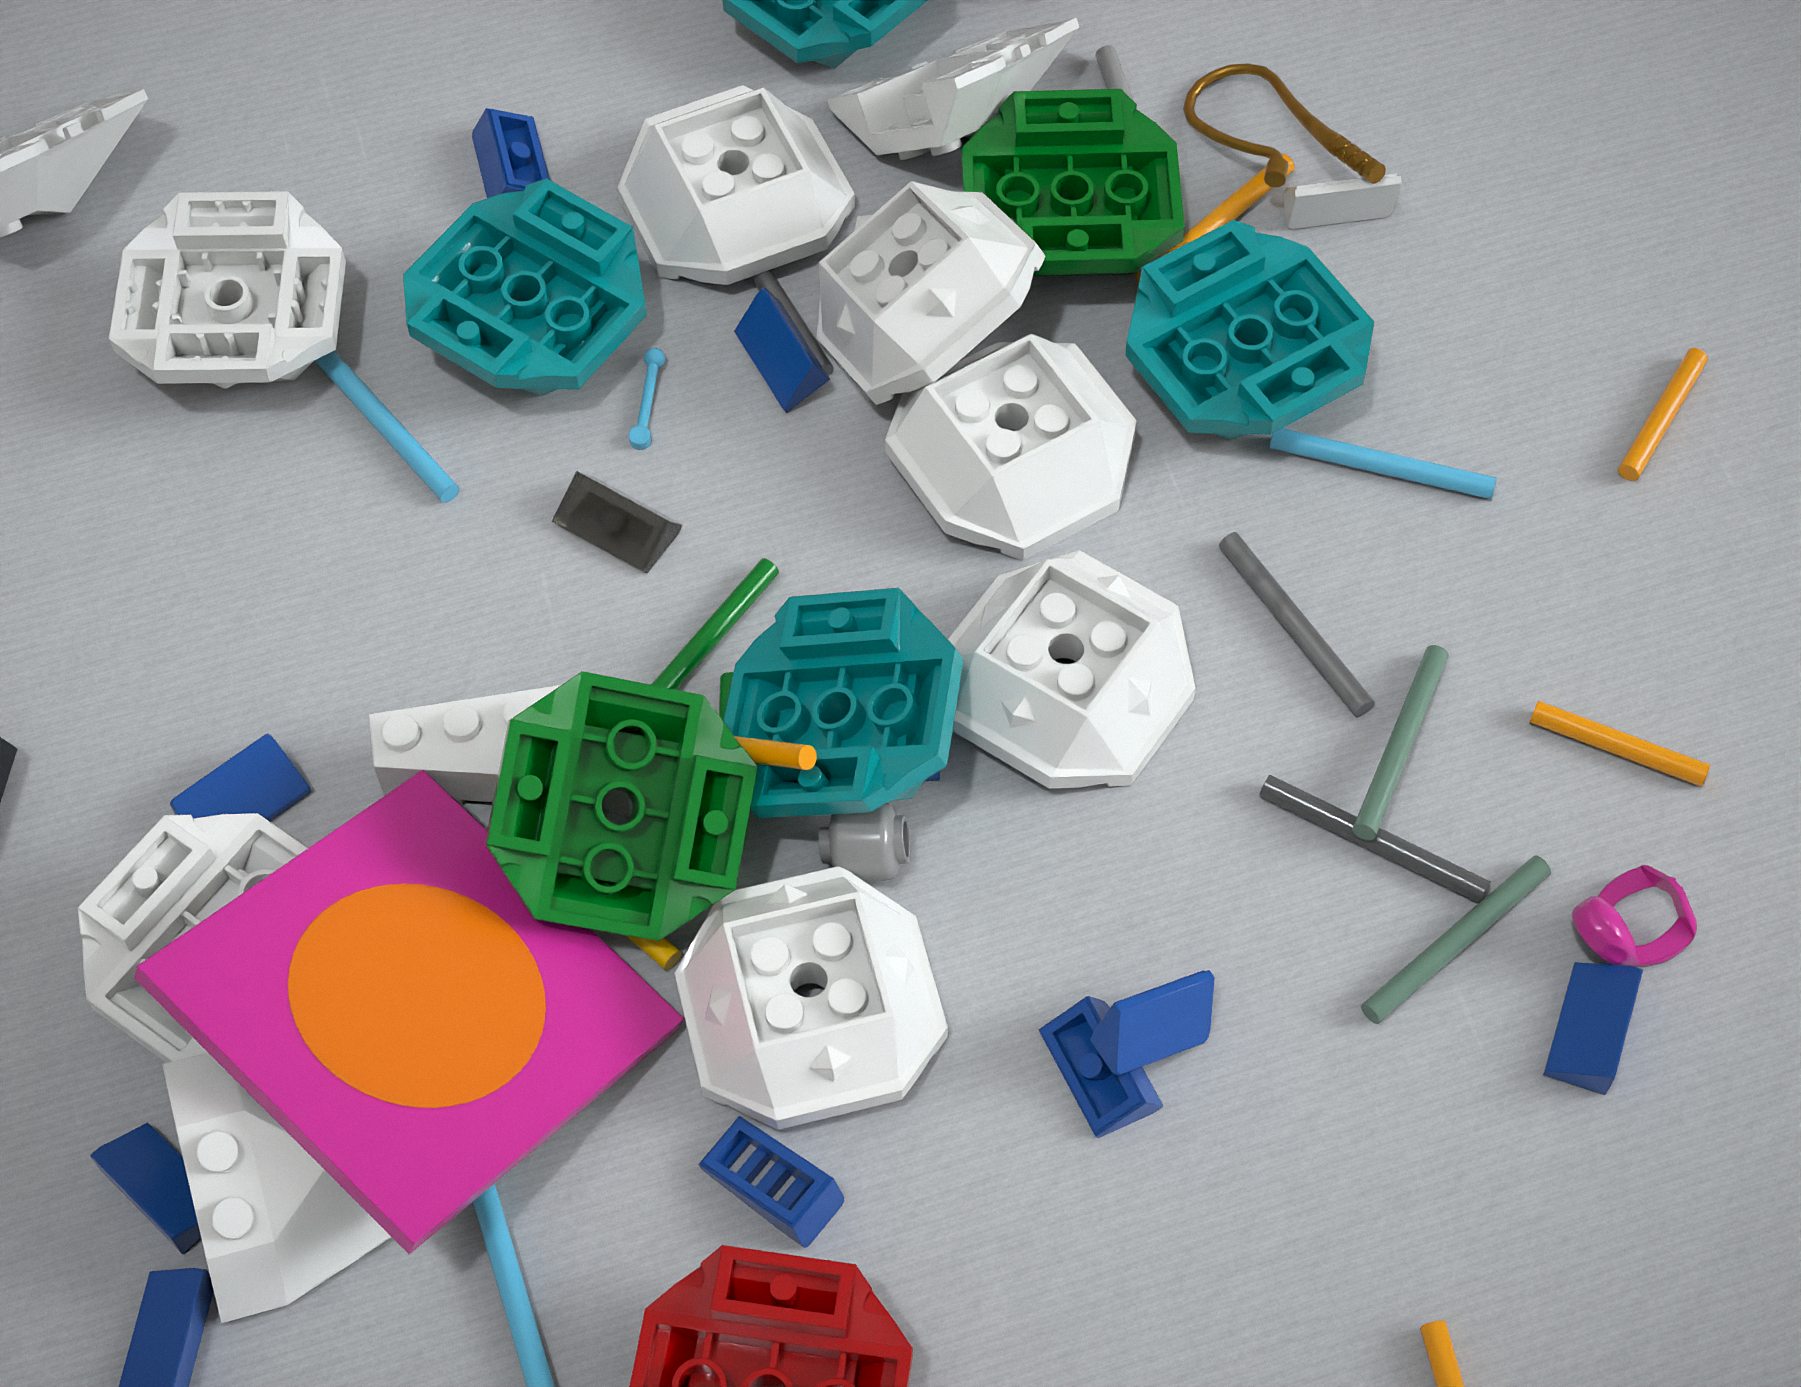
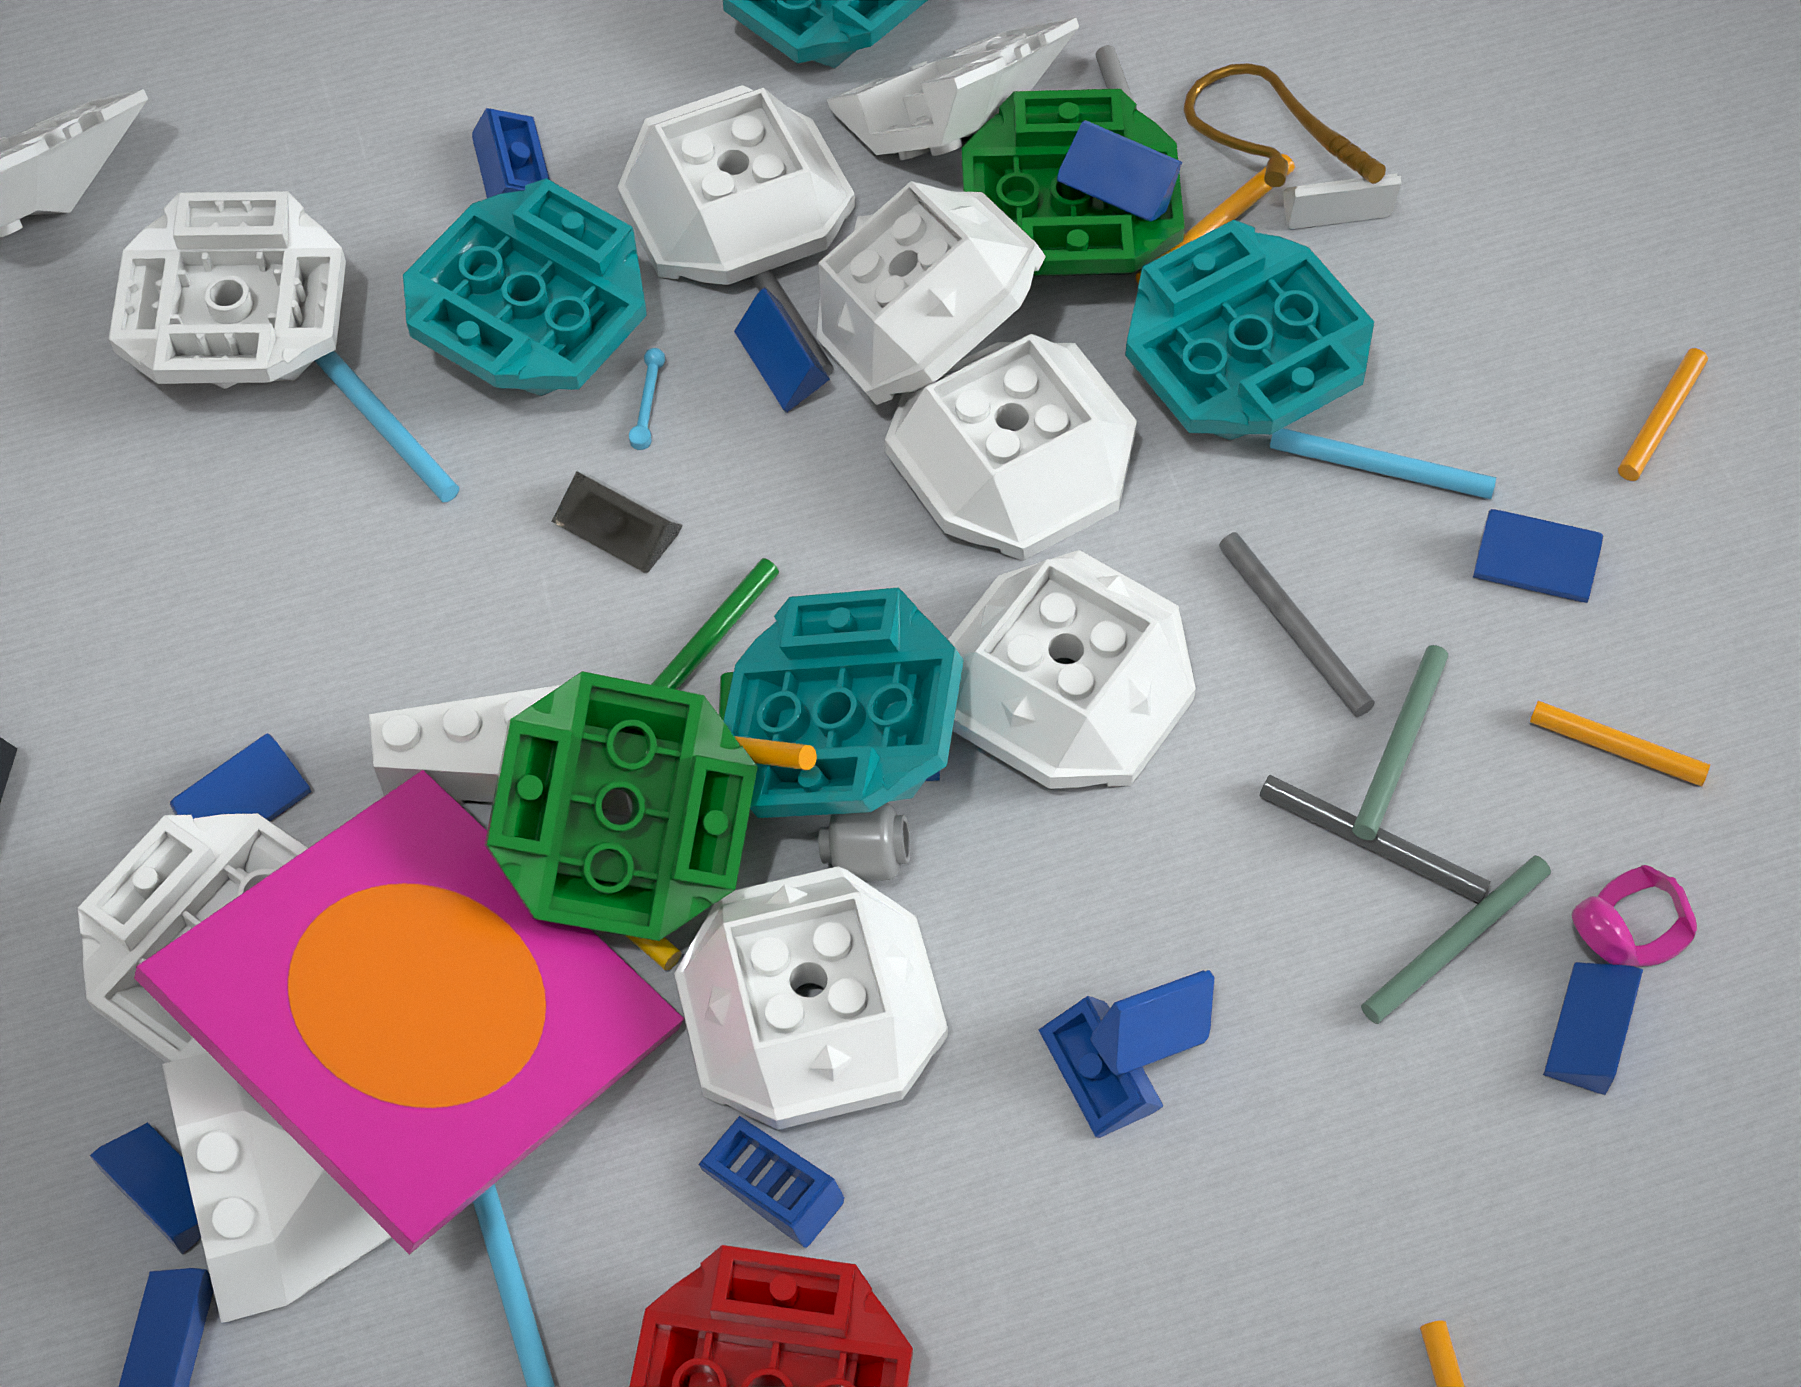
(1120, 171): none -> blue slope
(1538, 555): none -> blue slope

